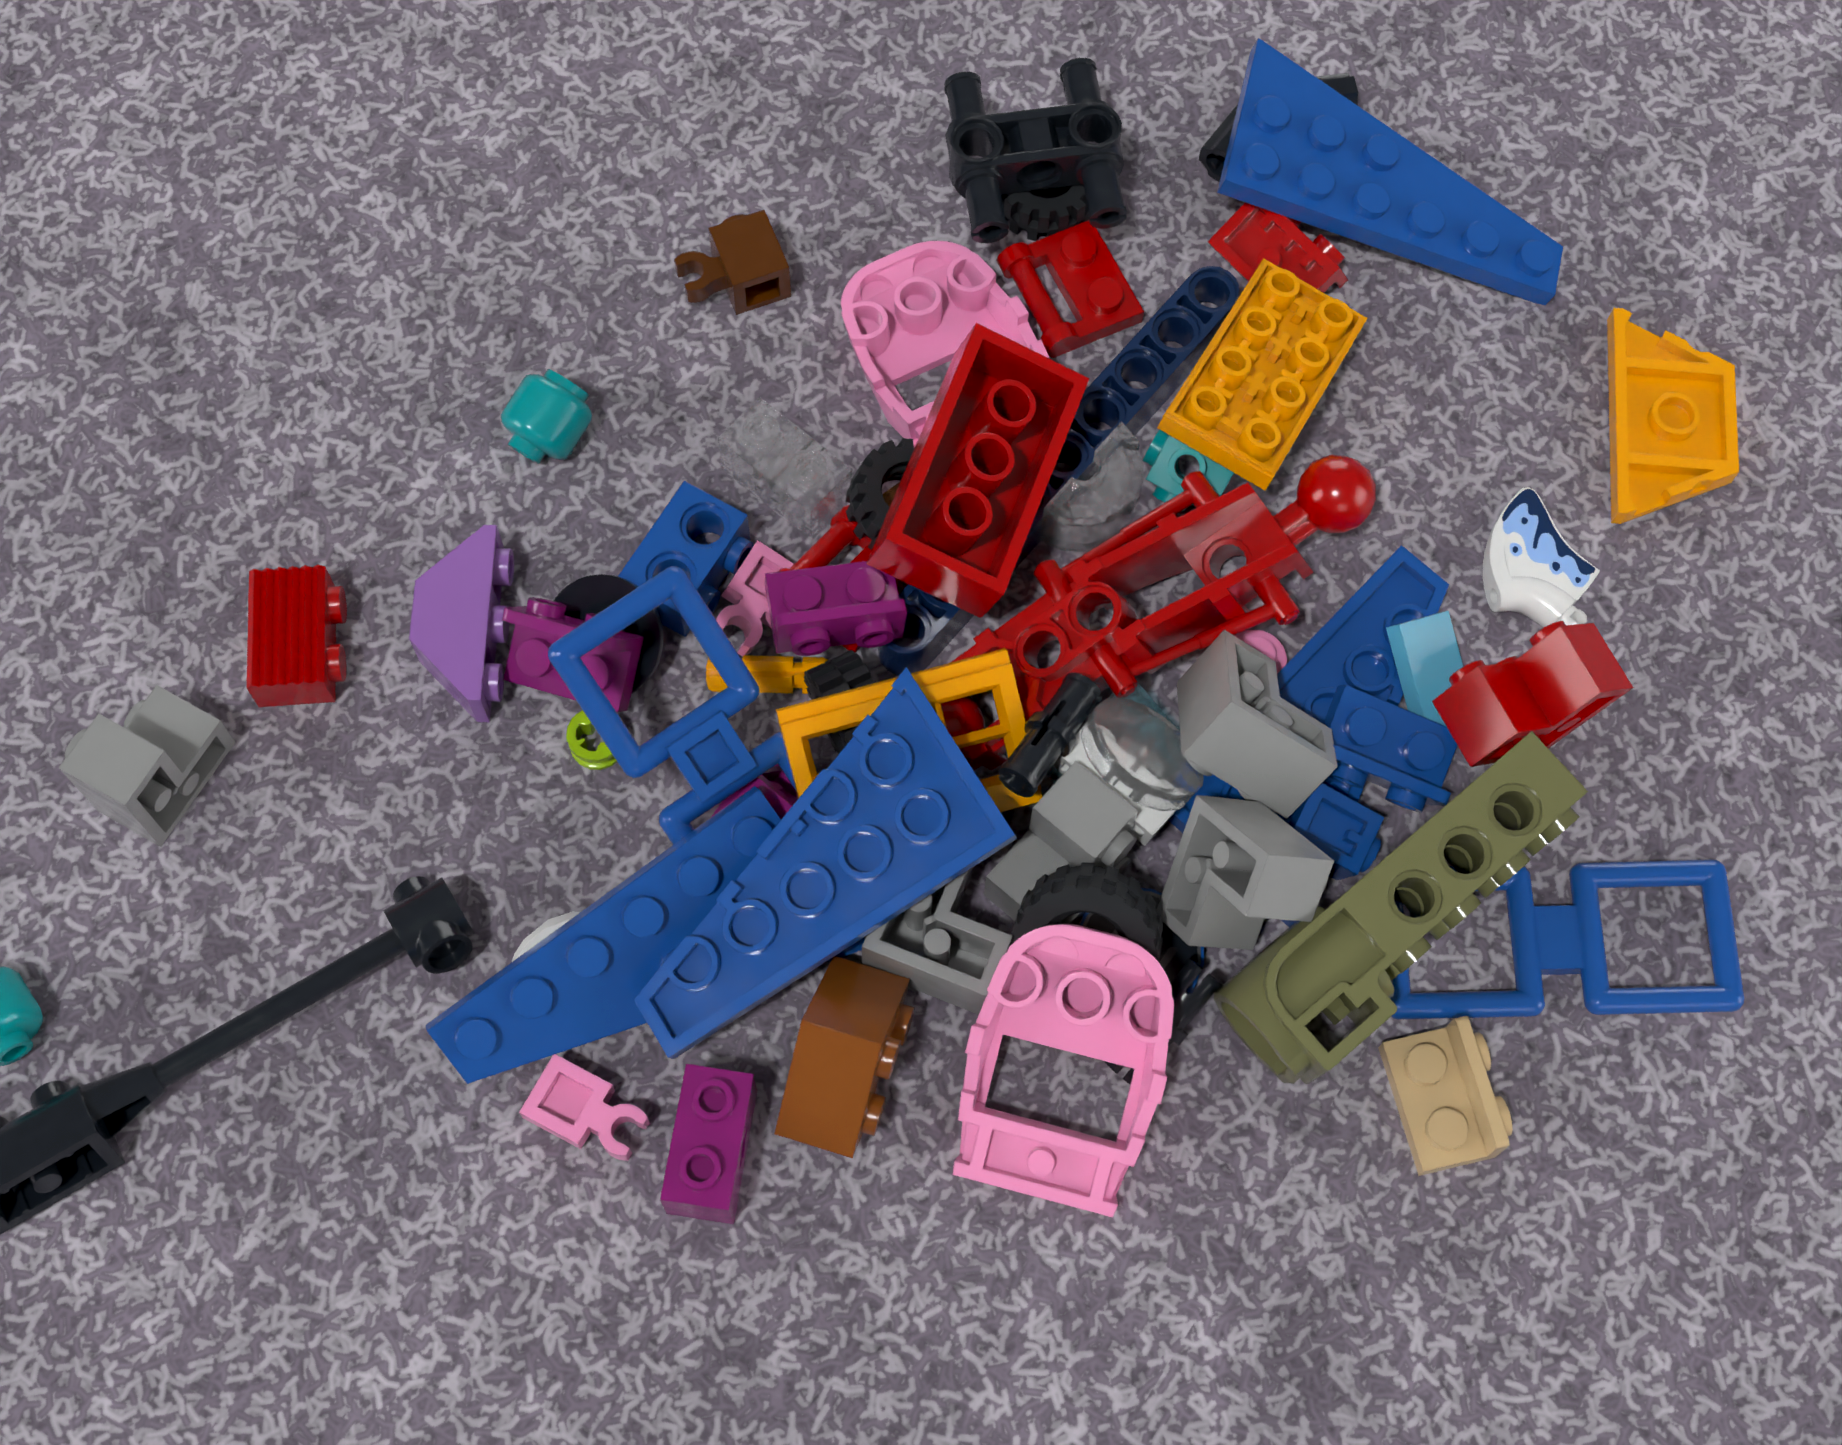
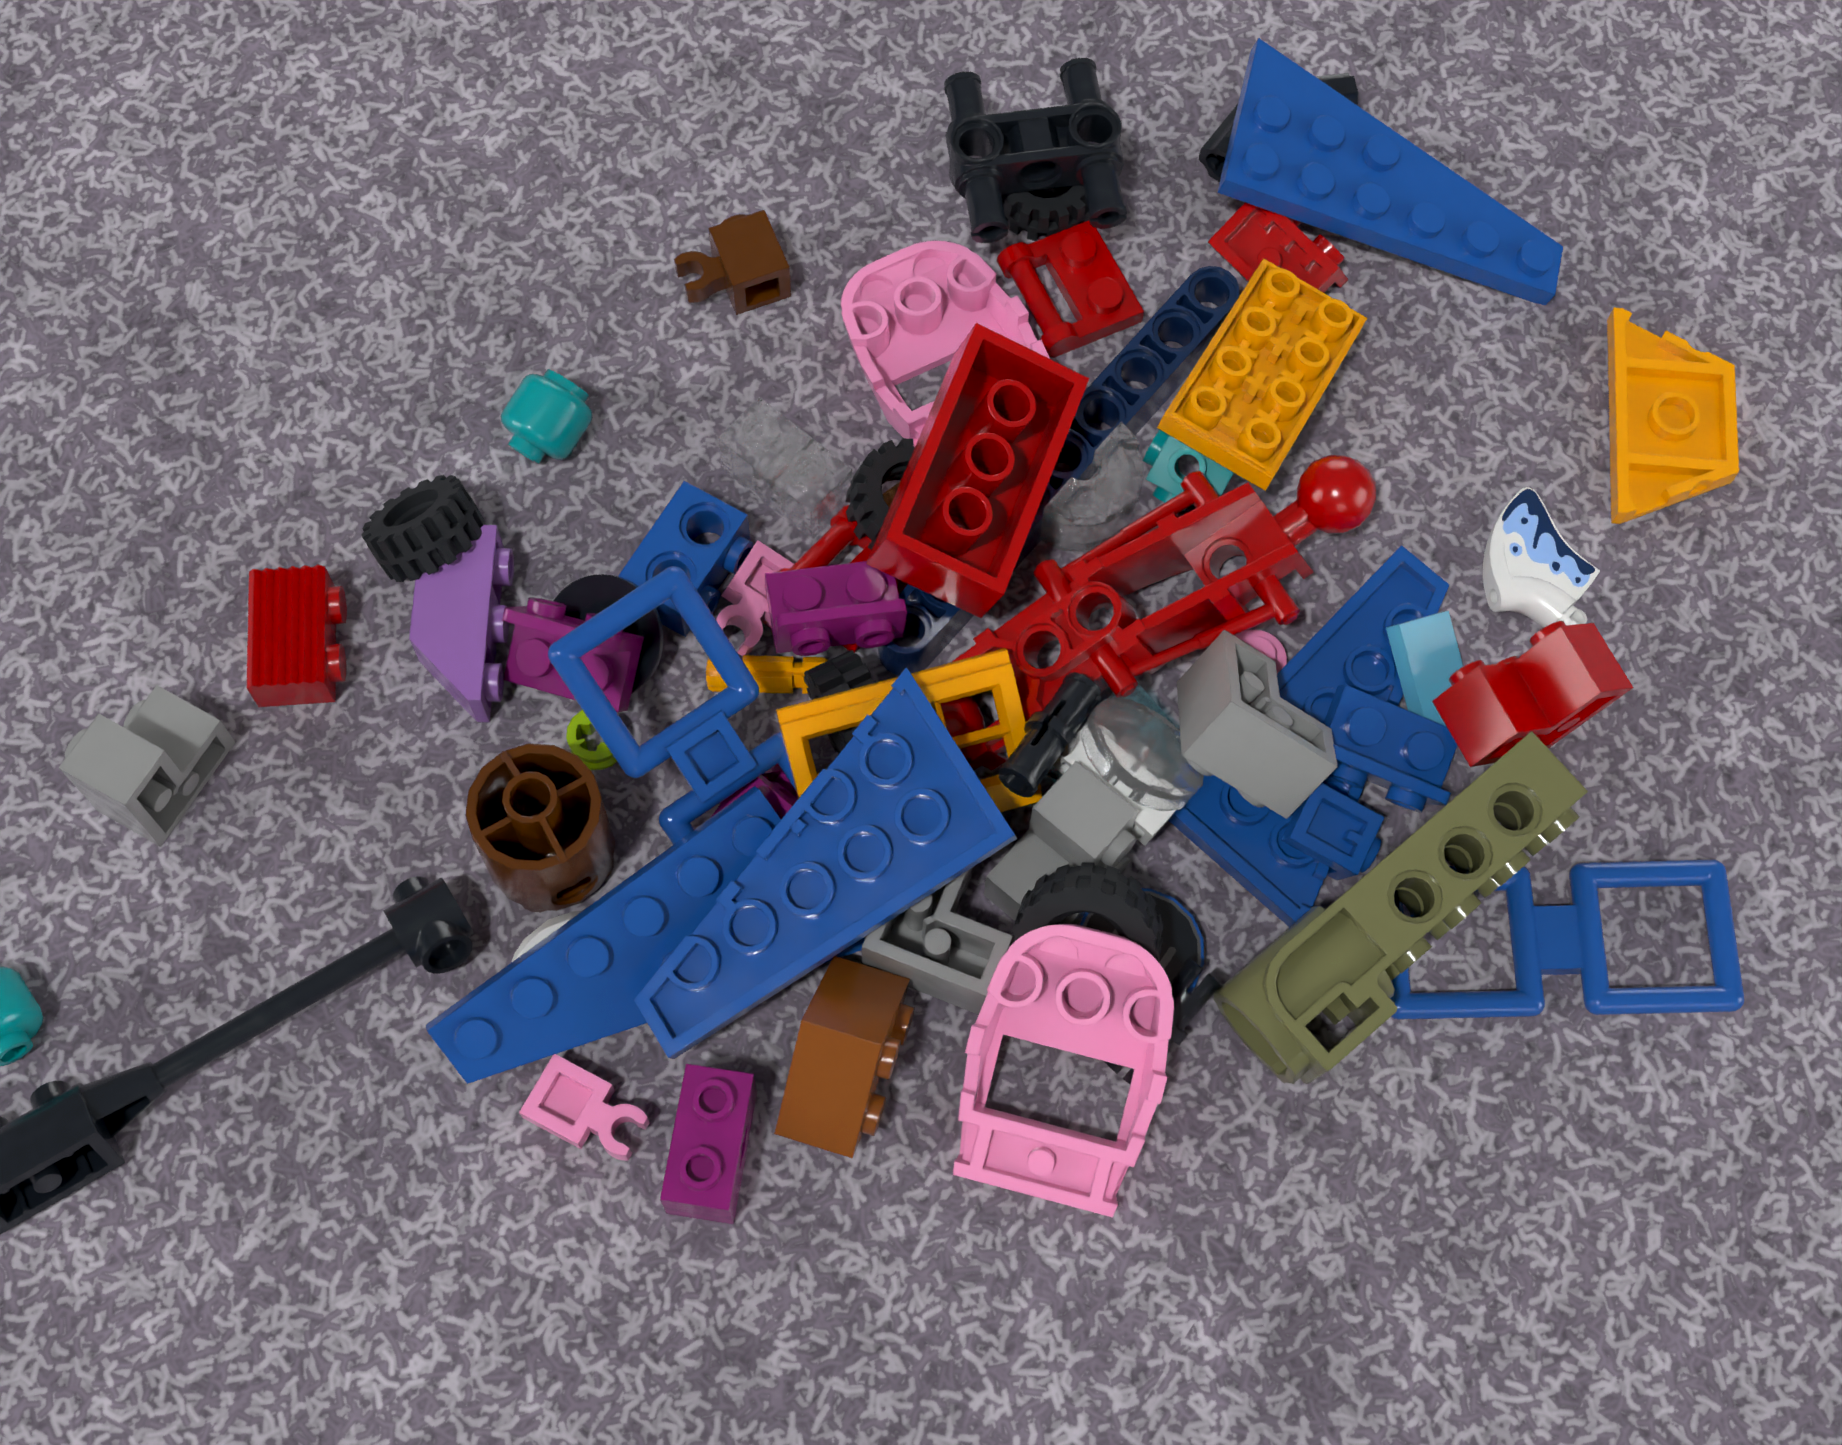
(423, 528): none -> black tyre
(541, 827): none -> reddish brown cylinder
(1238, 870): light grey brick -> none
(1446, 1097): tan bracket -> none

